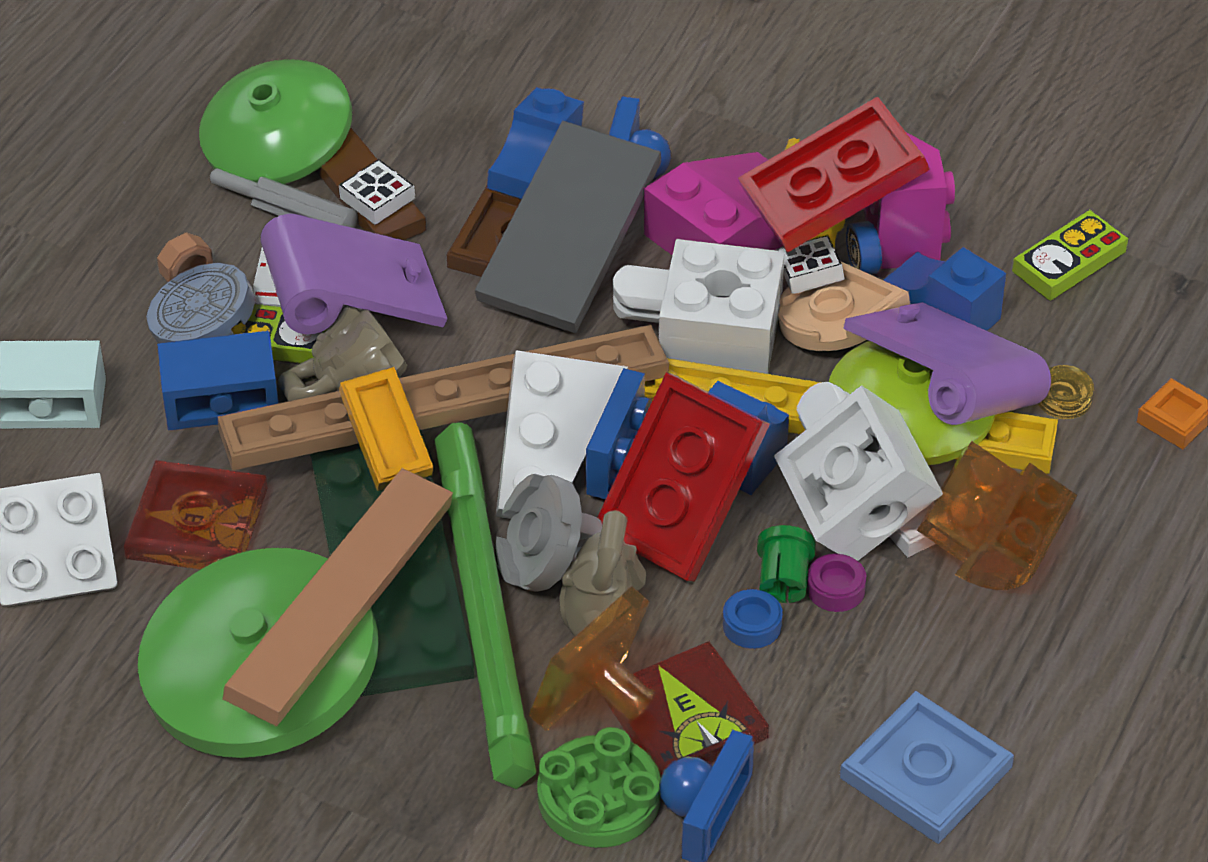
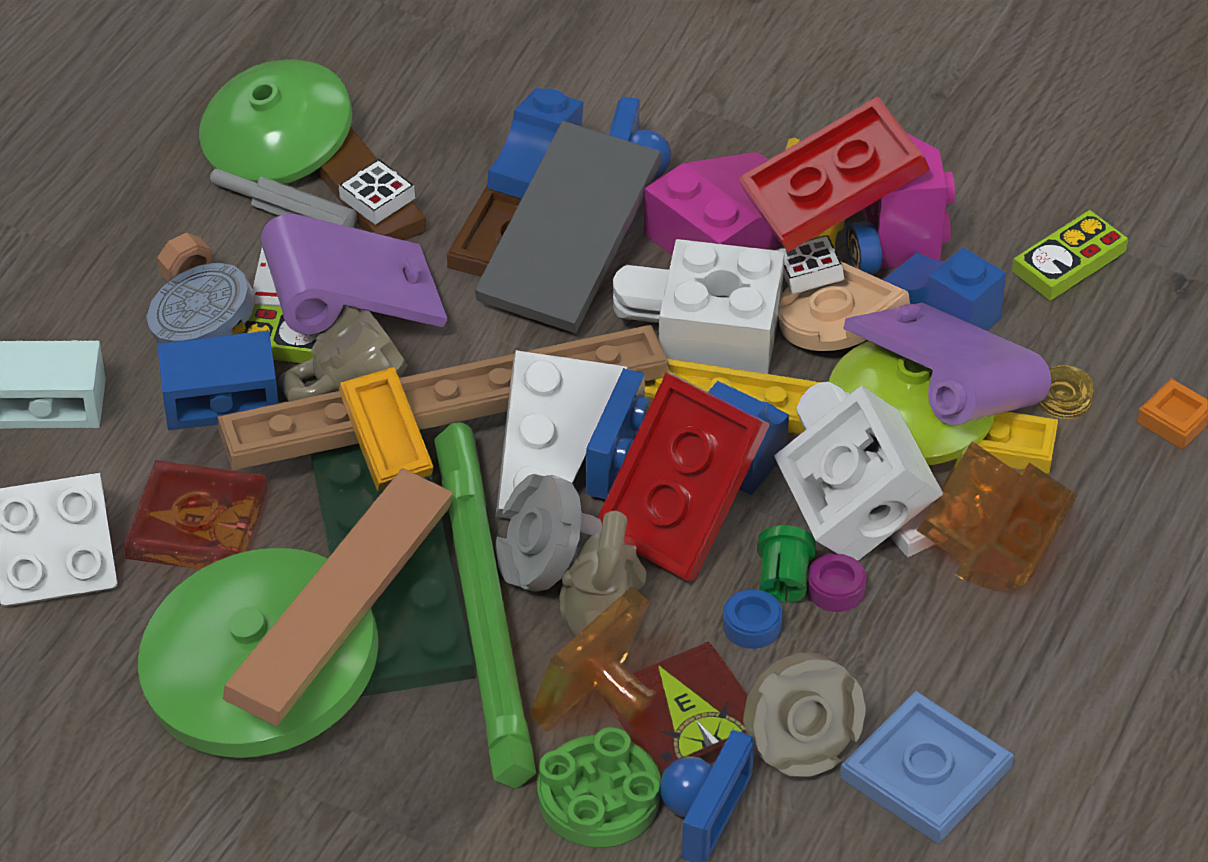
(804, 713): none -> dark tan tile

